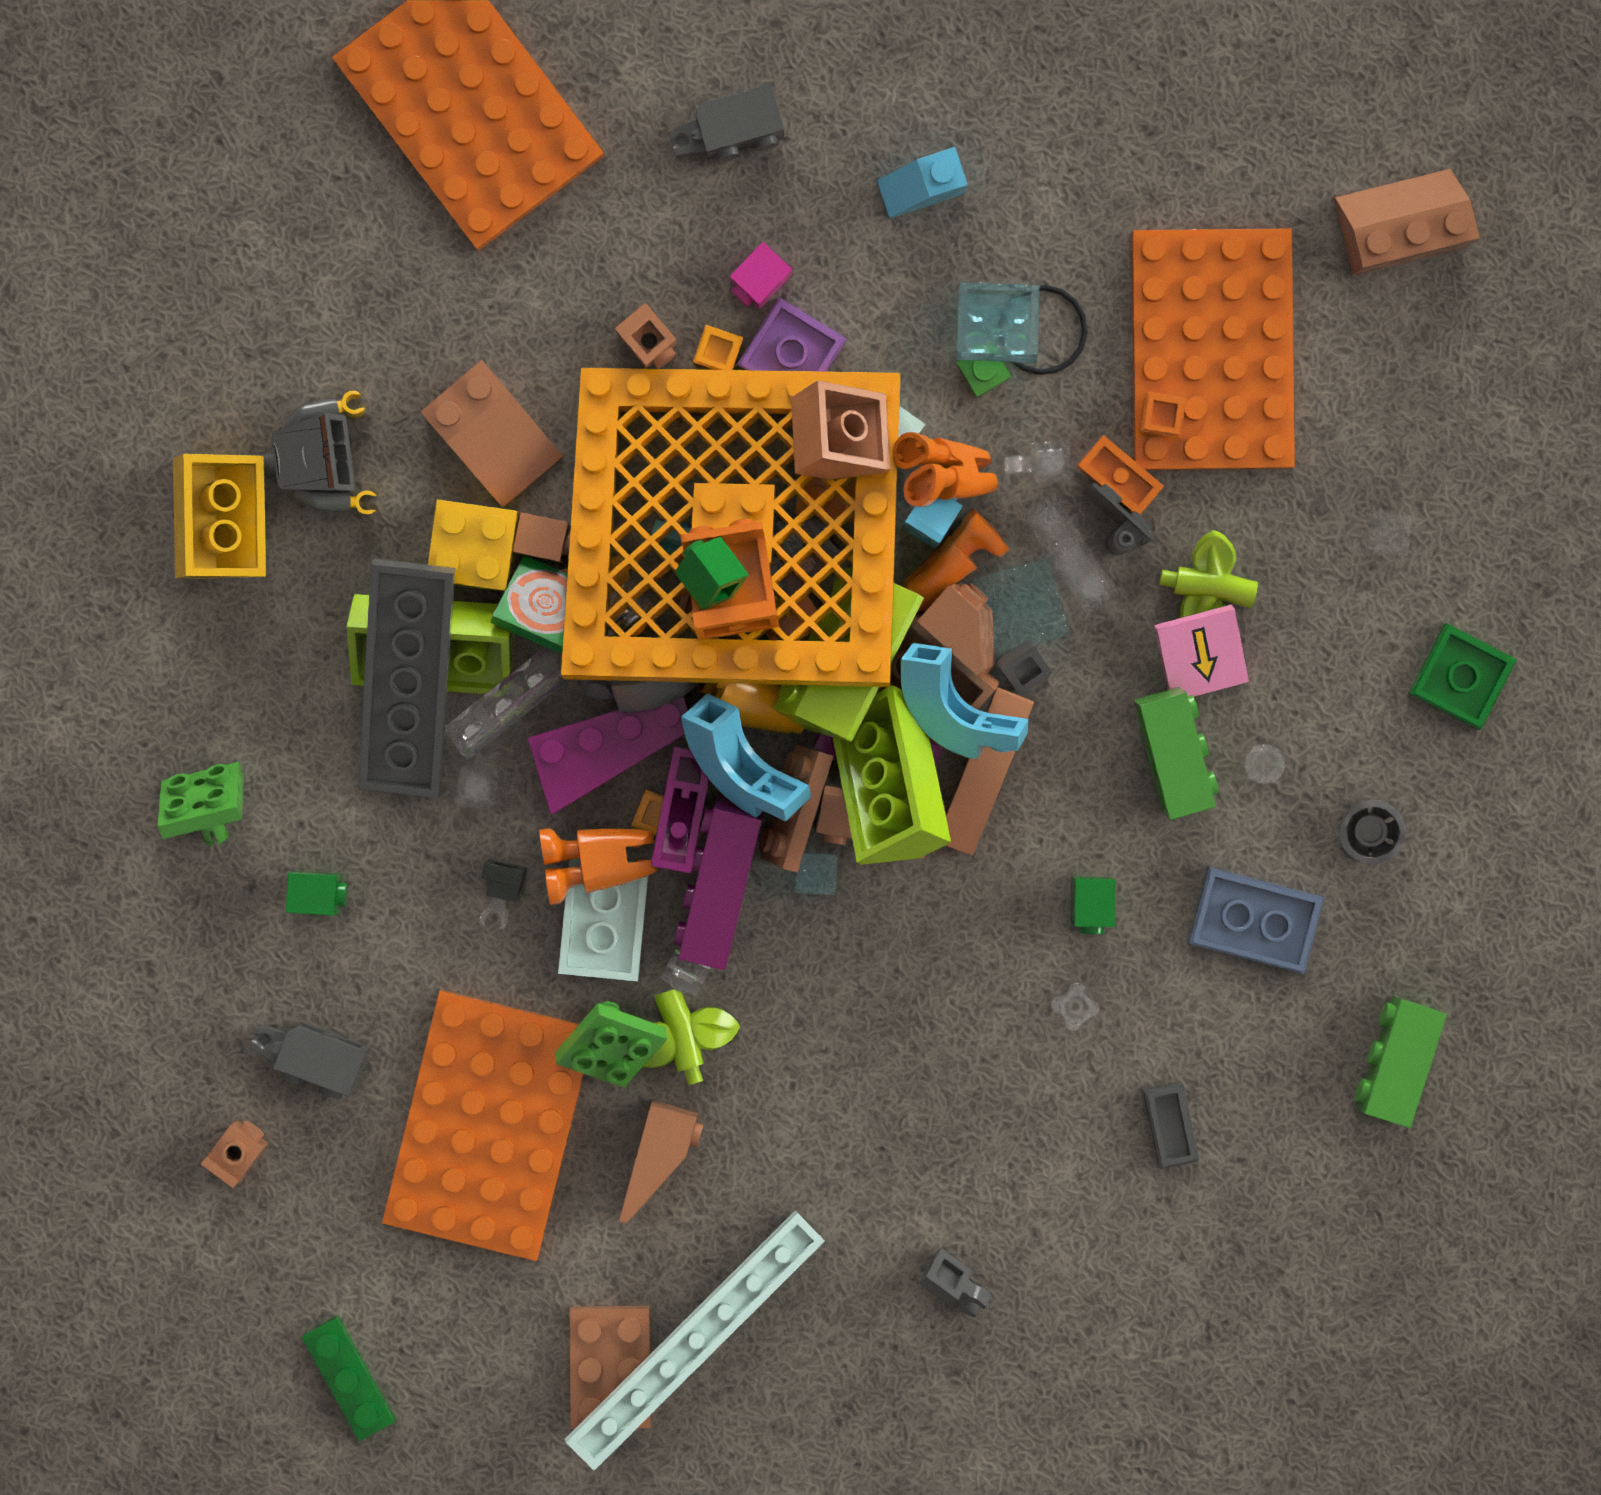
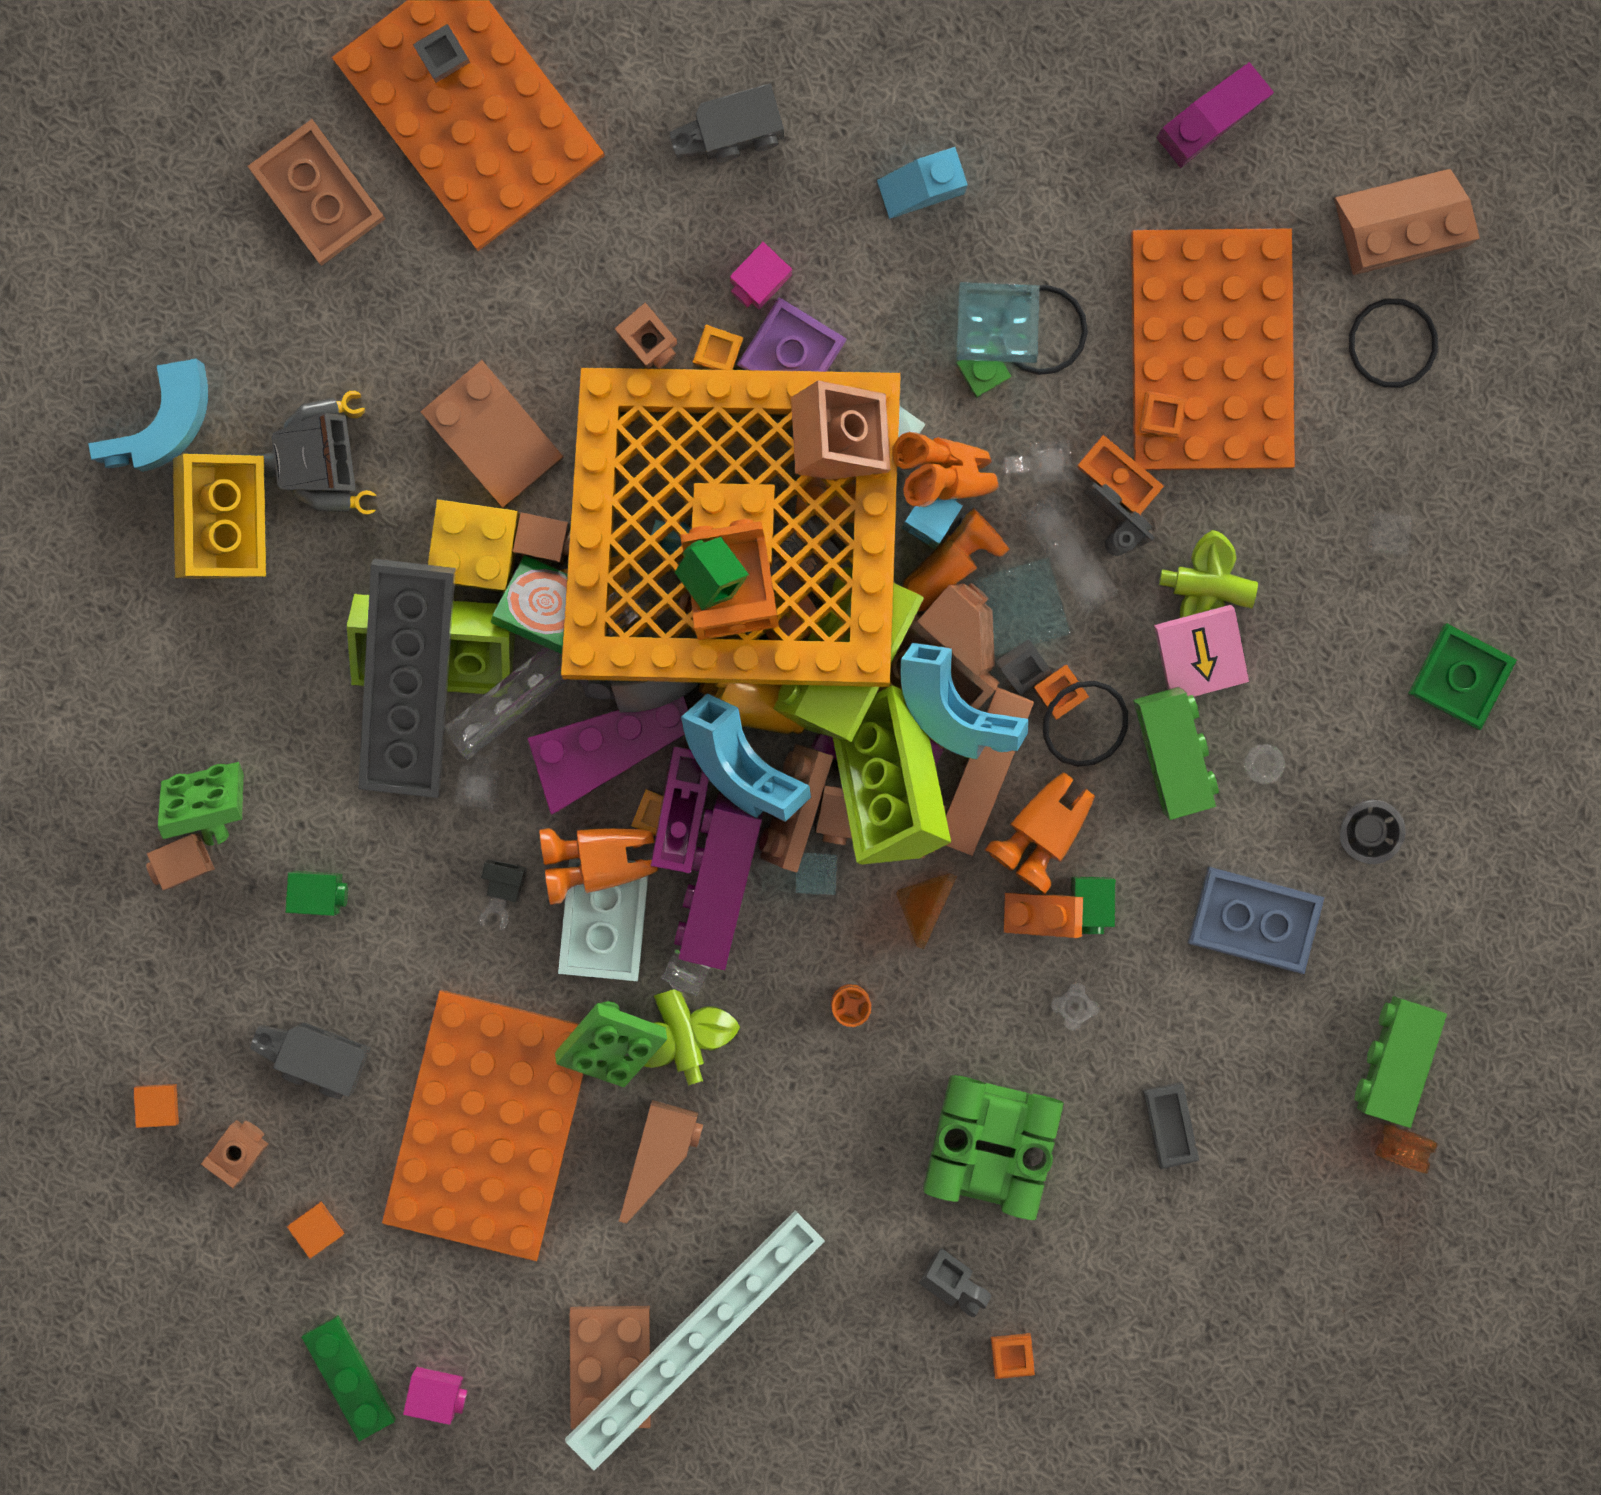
(156, 1105): none -> orange tile
(173, 429): none -> medium azure arch
(179, 862): none -> nougat brick
(315, 1230): none -> orange tile
(316, 192): none -> nougat plate
(435, 1396): none -> dark pink brick
(441, 53): none -> dark grey plate
(848, 1010): none -> orange wheel
(924, 903): none -> clear orange slope
(1001, 1118): none -> bright green piece
(1012, 1356): none -> orange tile
(1043, 915): none -> orange plate
(1048, 826): none -> orange piece
(1053, 684): none -> orange plate
(1061, 694): none -> black piece
(1214, 114): none -> magenta slope
(1406, 1148): none -> clear orange wheel
(1420, 374): none -> black piece

